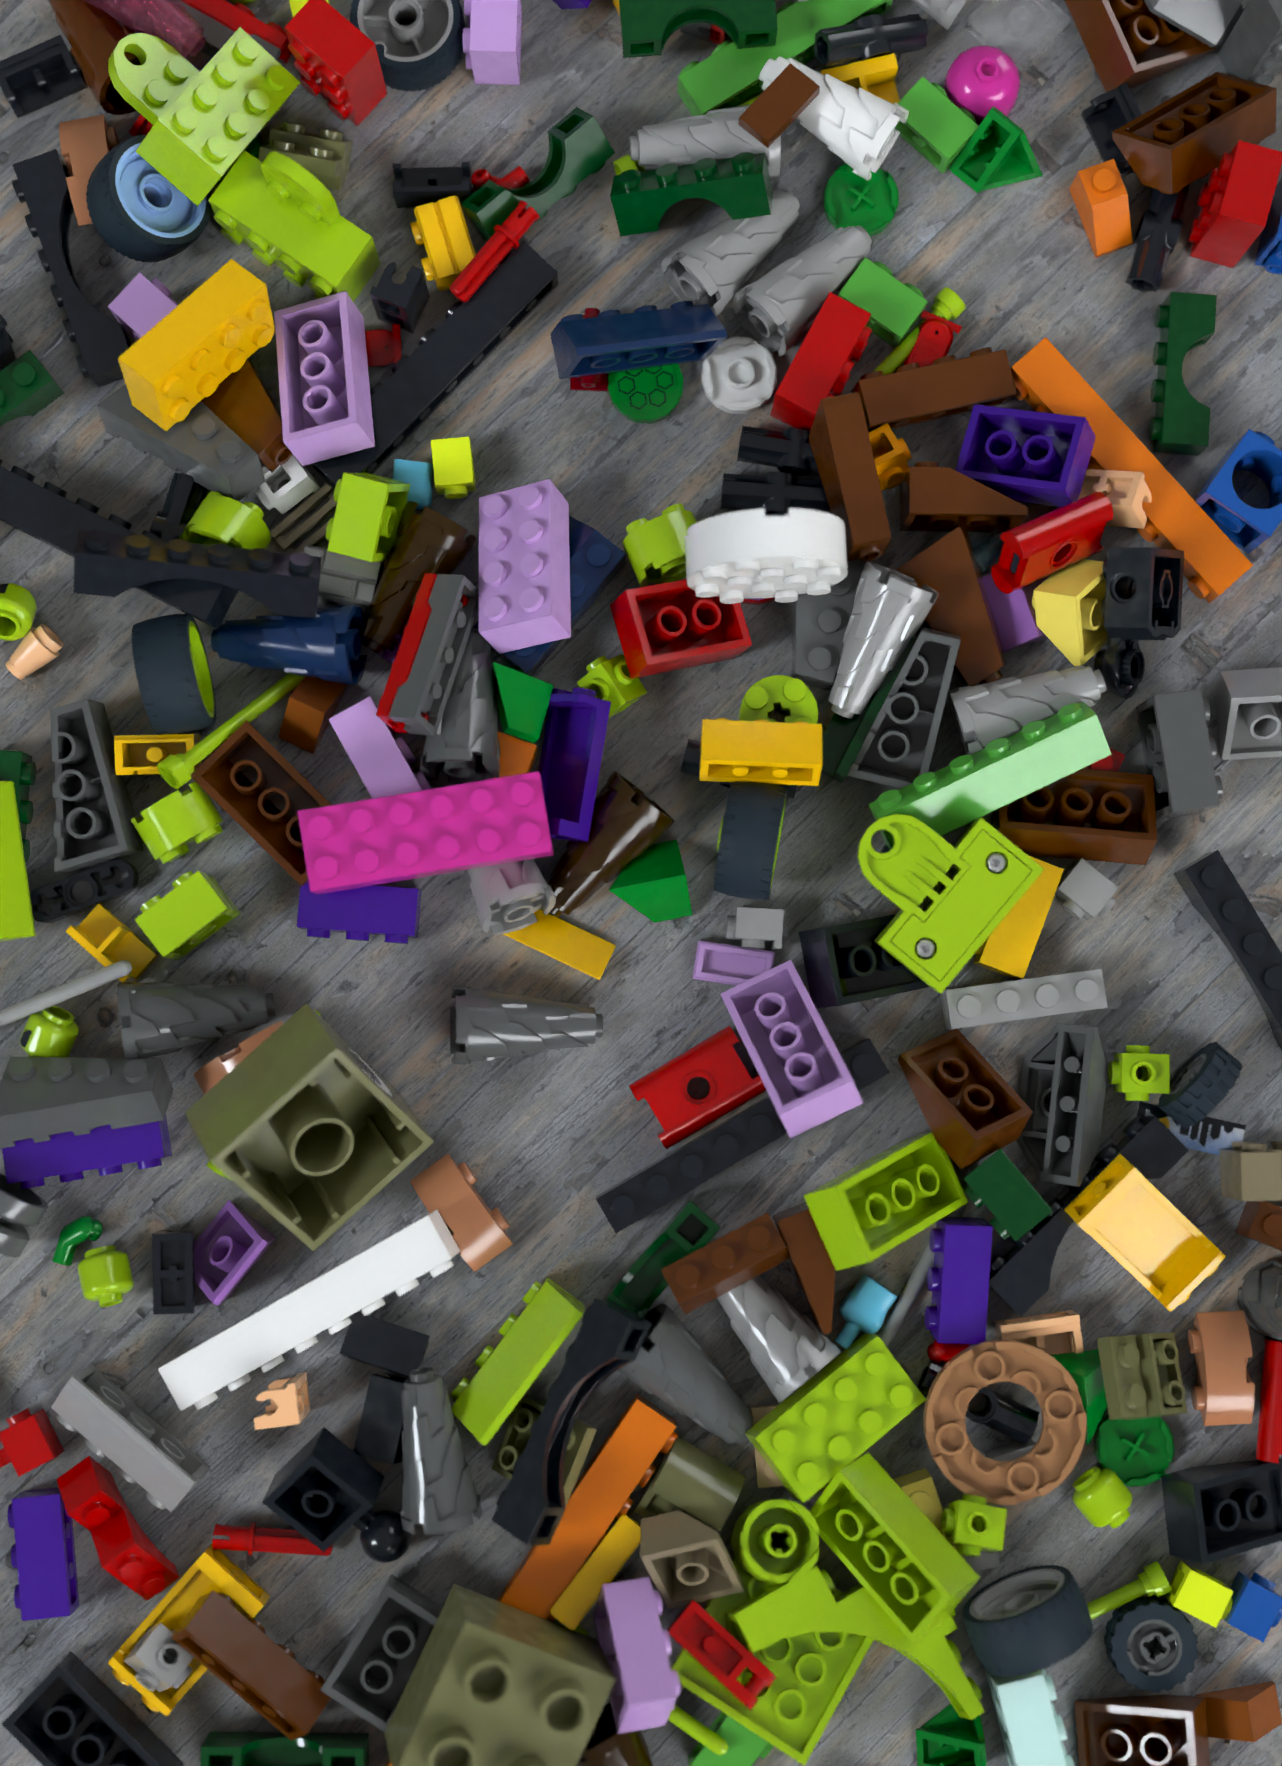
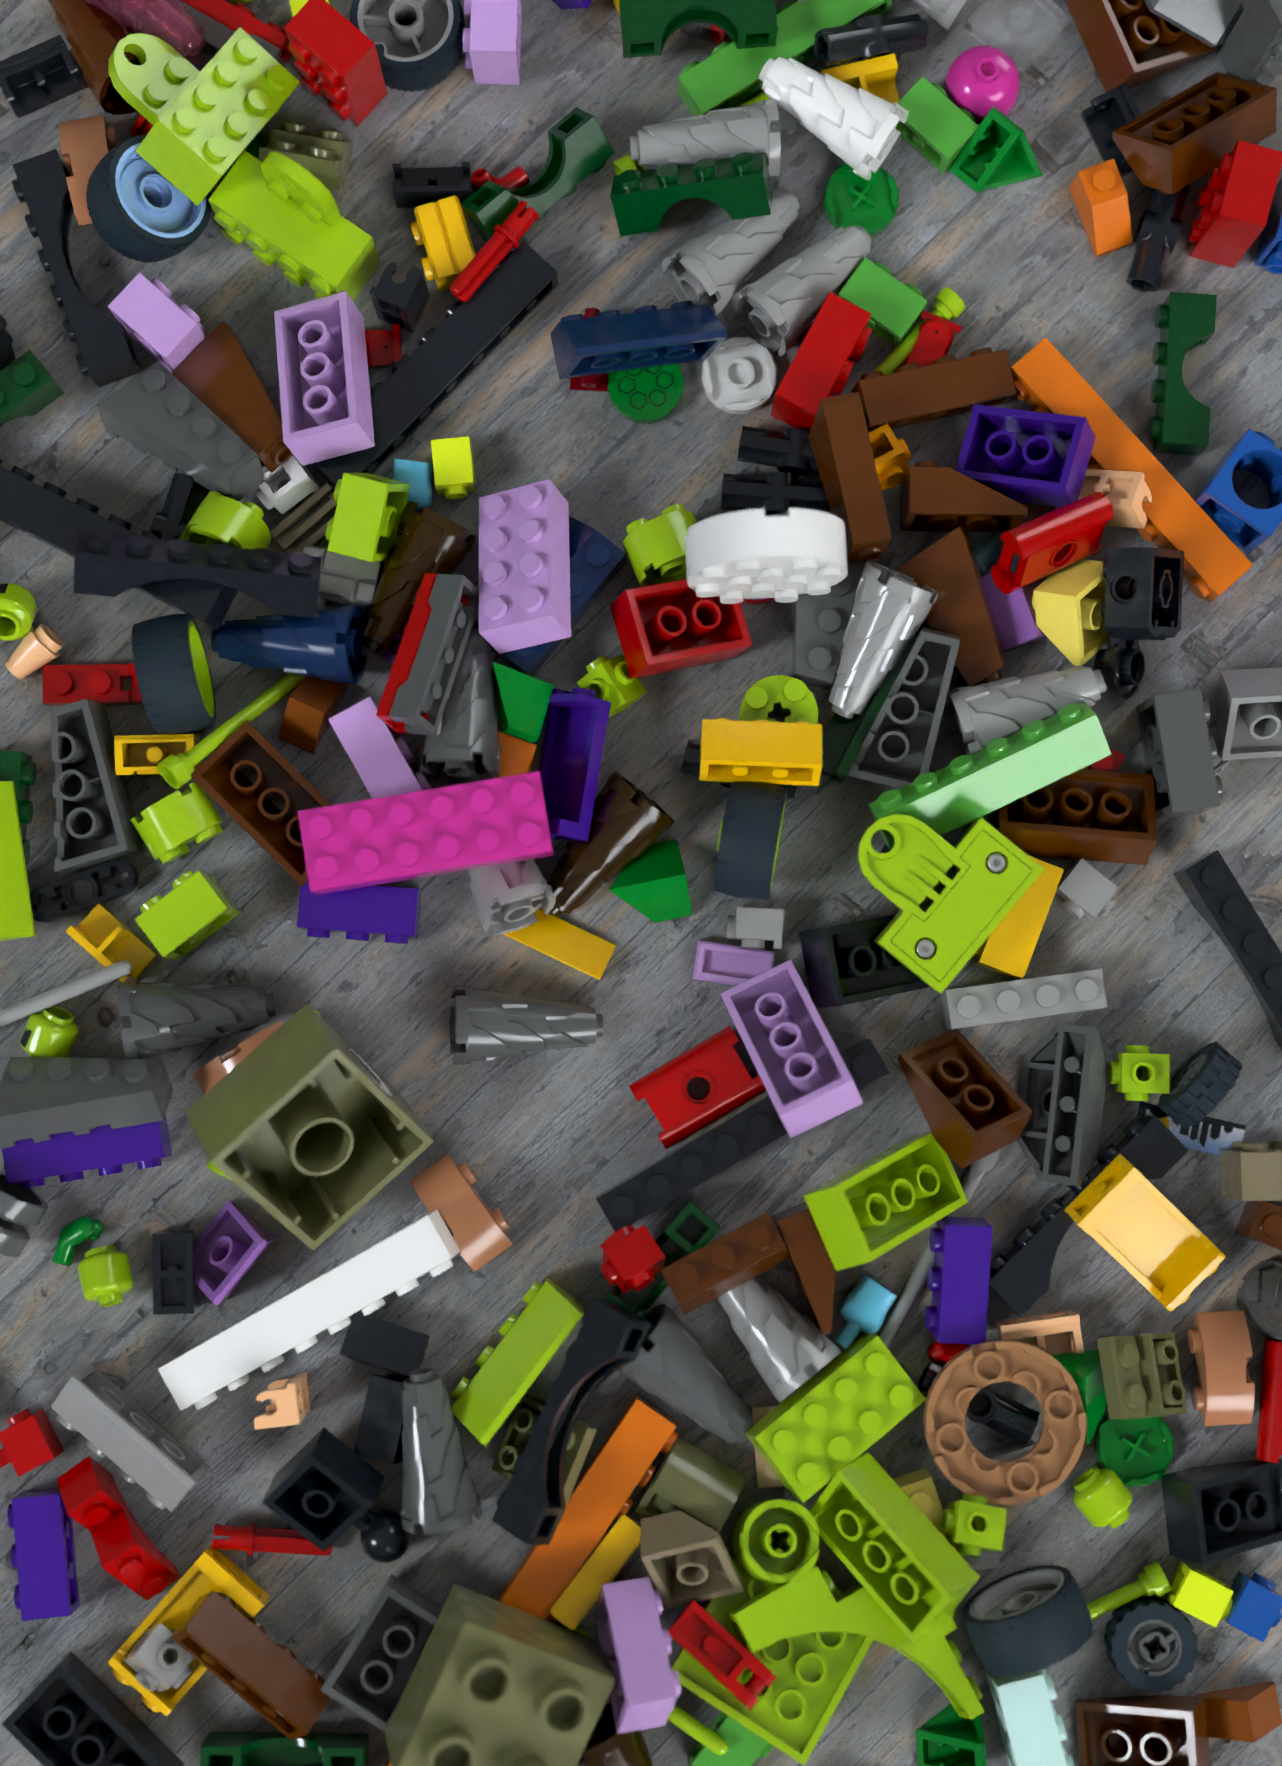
(95, 682): none -> red plate
(198, 345): yellow brick -> none
(631, 1258): none -> red brick
(779, 105): reddish brown tile -> none
(1006, 1195): dark green brick -> none

